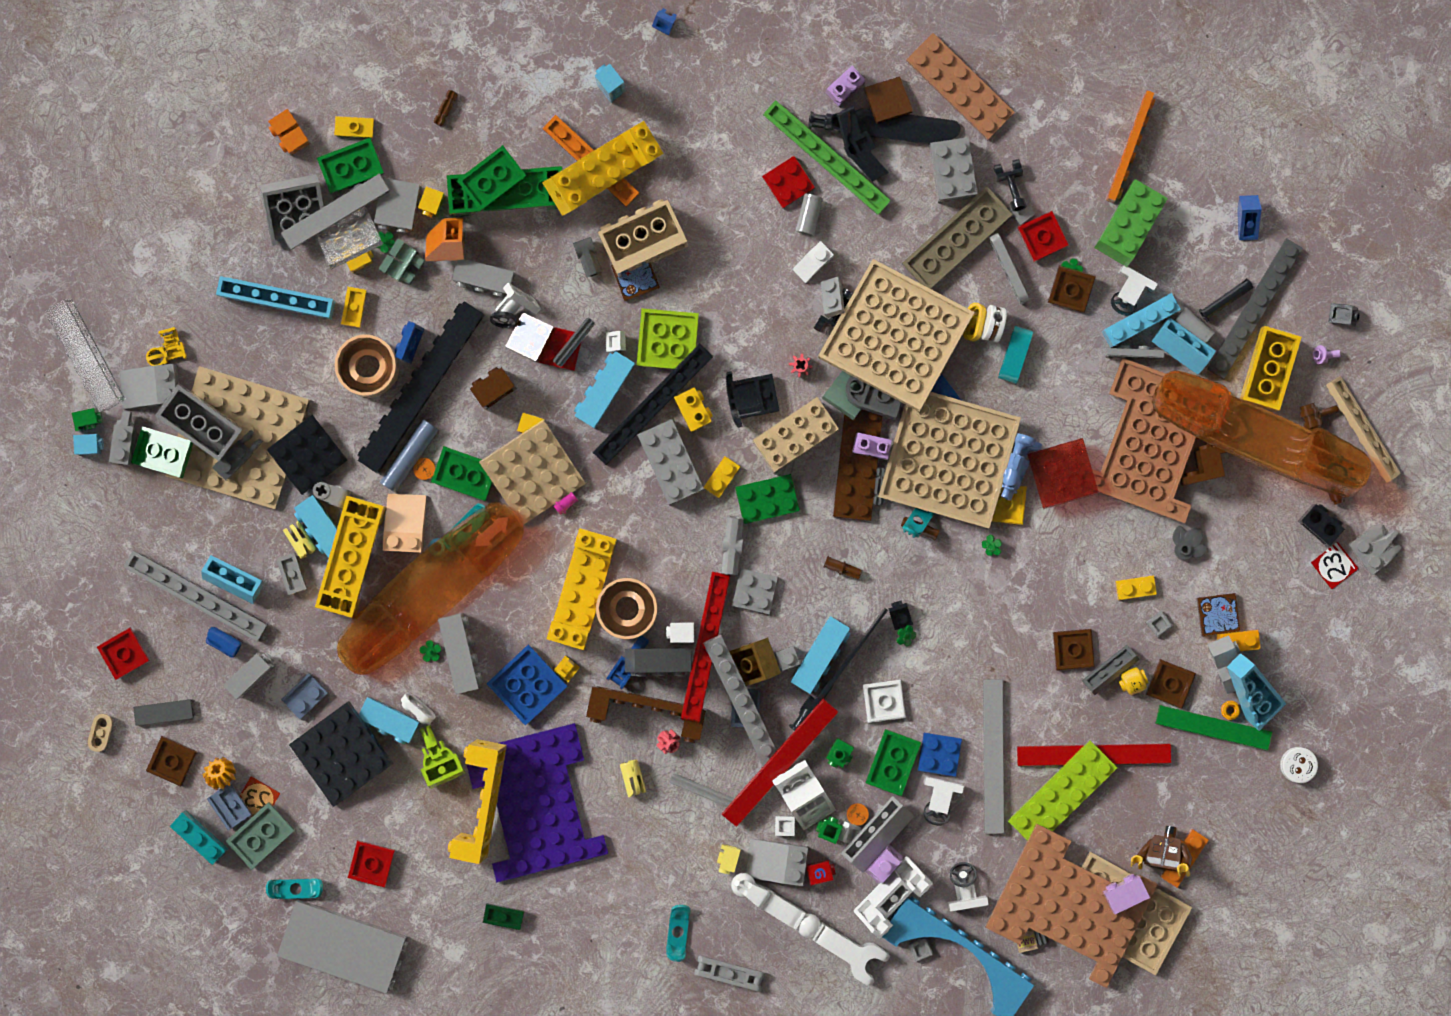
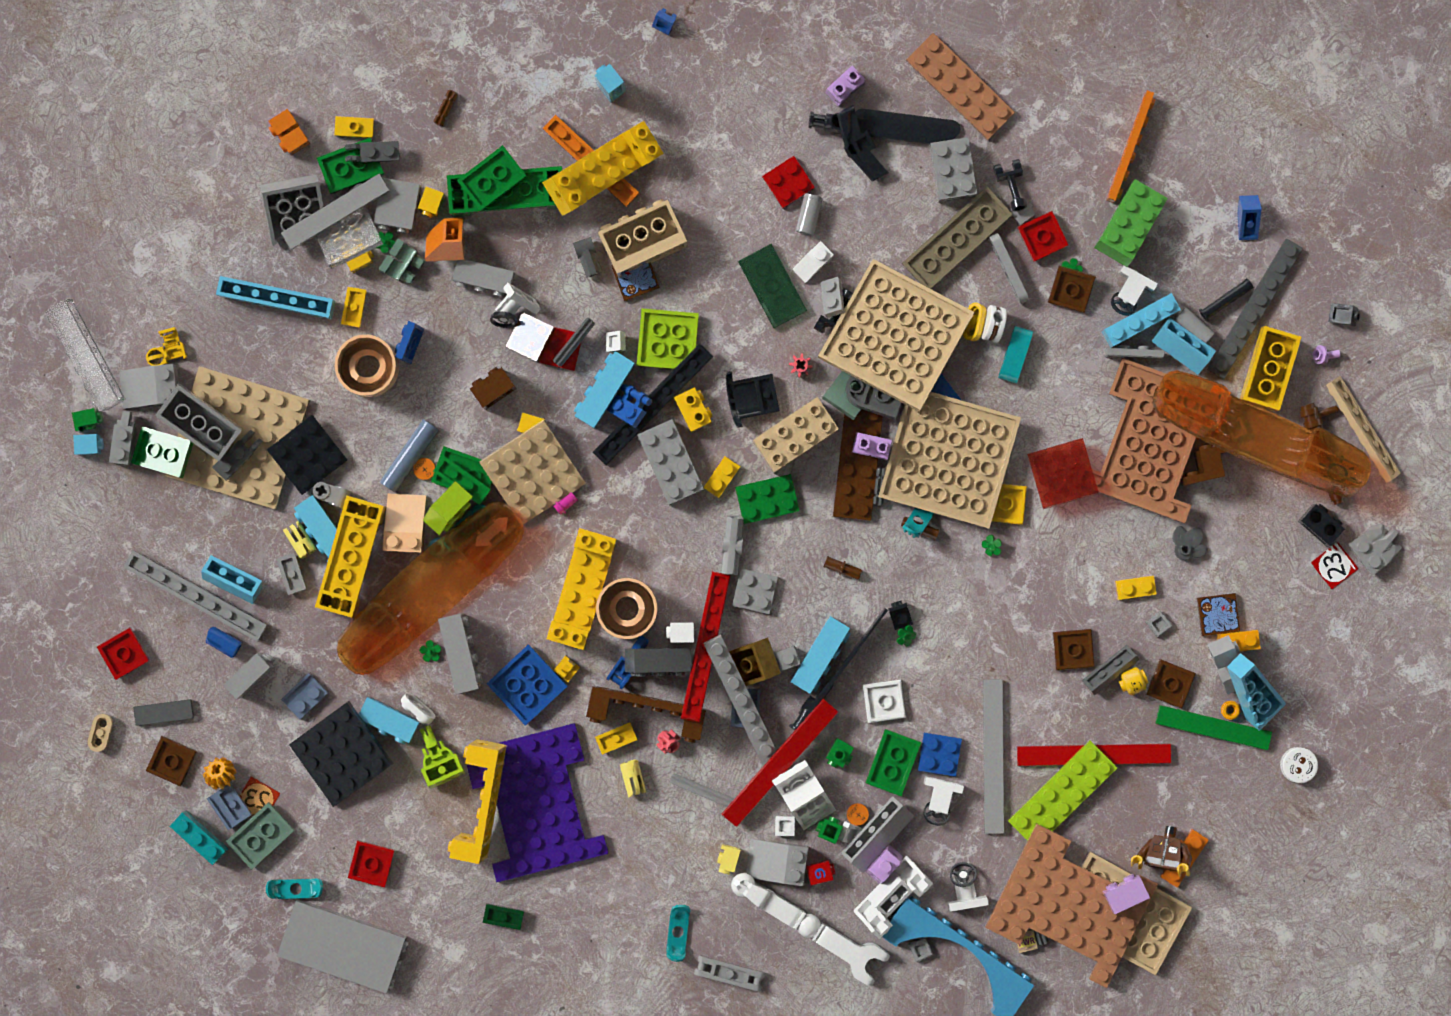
(374, 152): none -> dark grey hinge
(420, 387): black brick -> none
(448, 508): none -> lime brick
(452, 472): none -> green plate
(616, 738): none -> yellow plate
(627, 411): none -> blue plate
(772, 286): none -> clear green tile
(826, 157): bright green plate -> none
(888, 100): reddish brown tile -> none
(1018, 464): medium blue piece -> none

